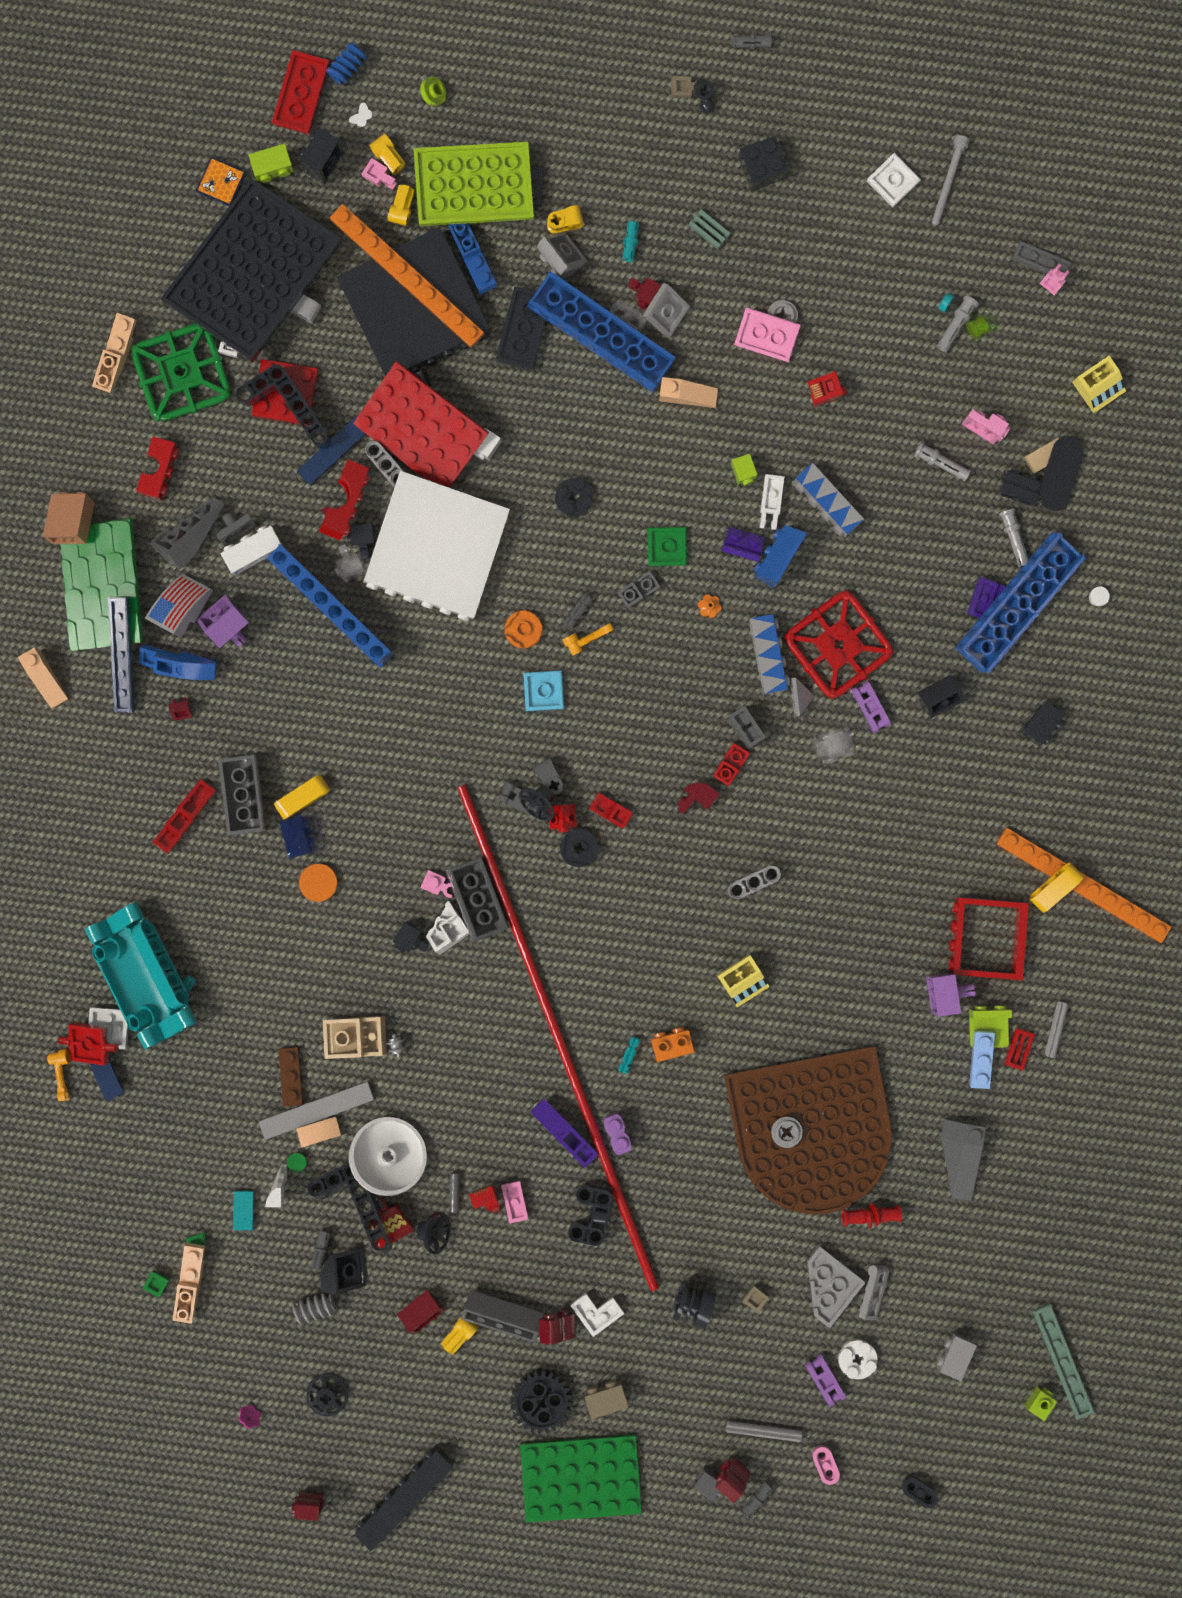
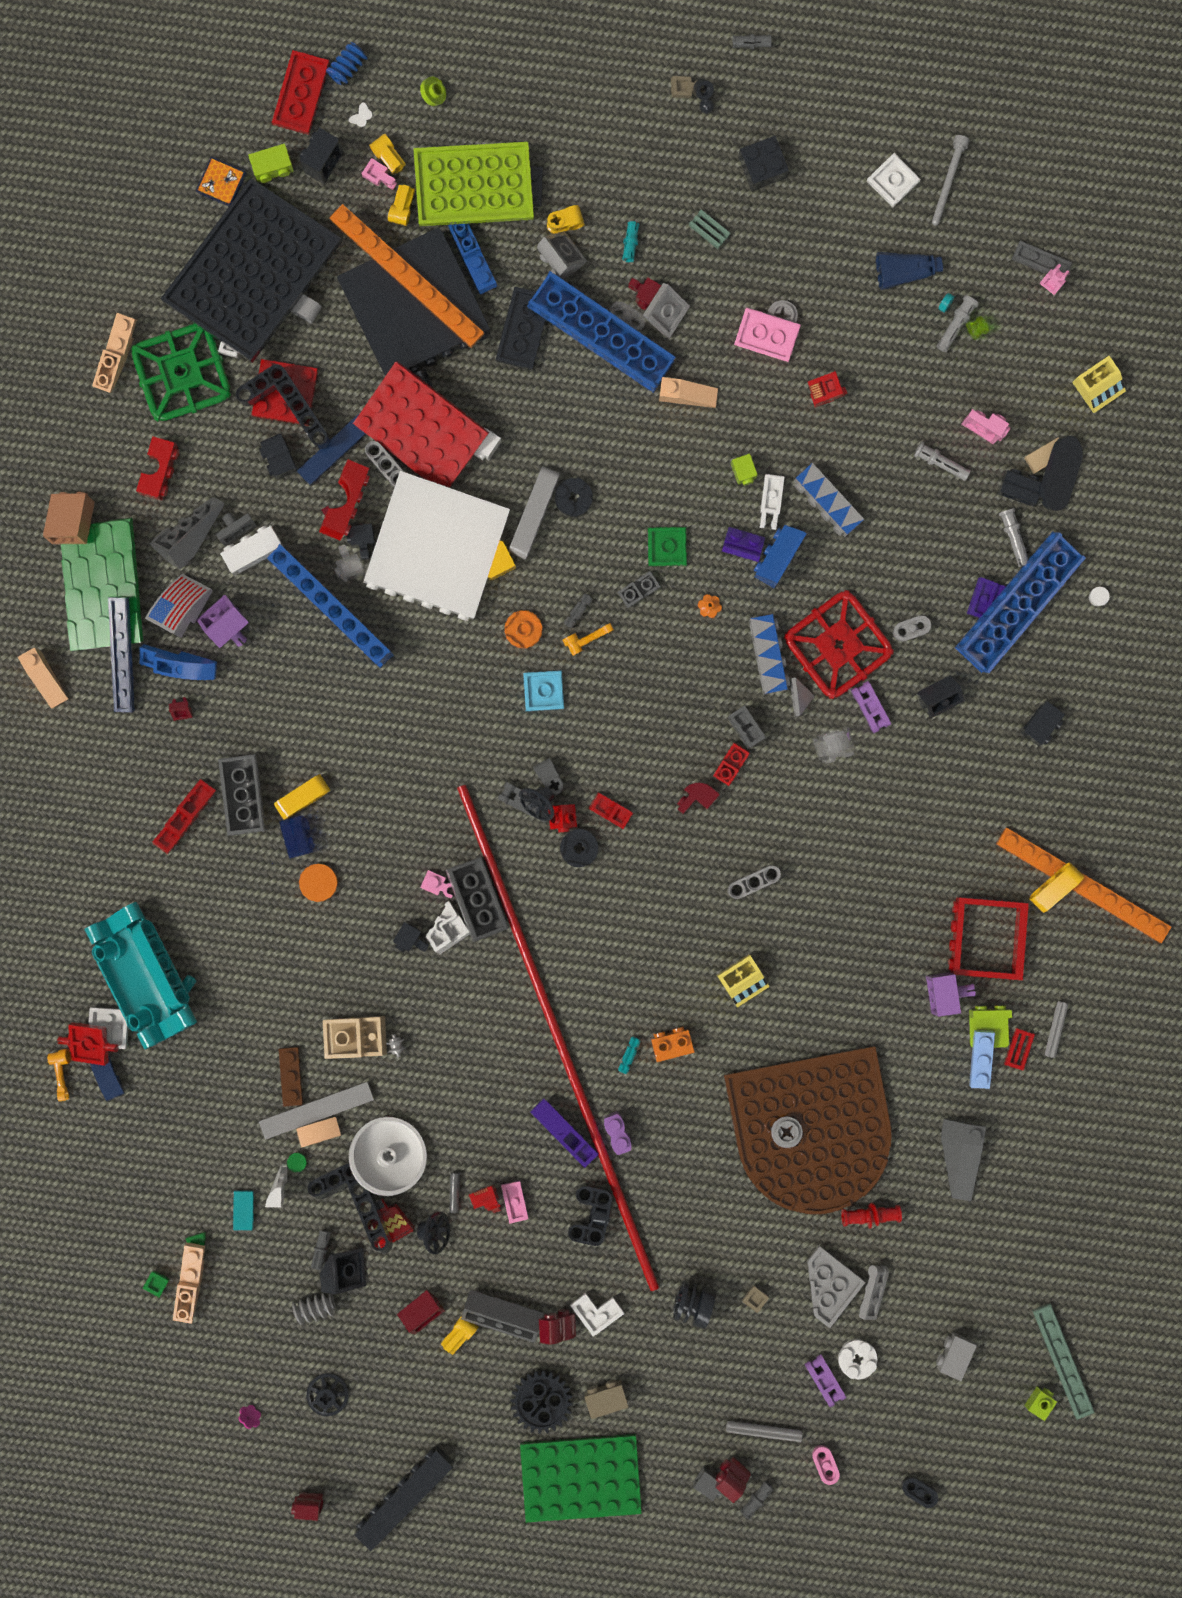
(278, 456): none -> black brick
(501, 563): none -> yellow slope
(534, 512): none -> light grey beam
(903, 268): none -> dark blue piece
(911, 628): none -> light grey plate

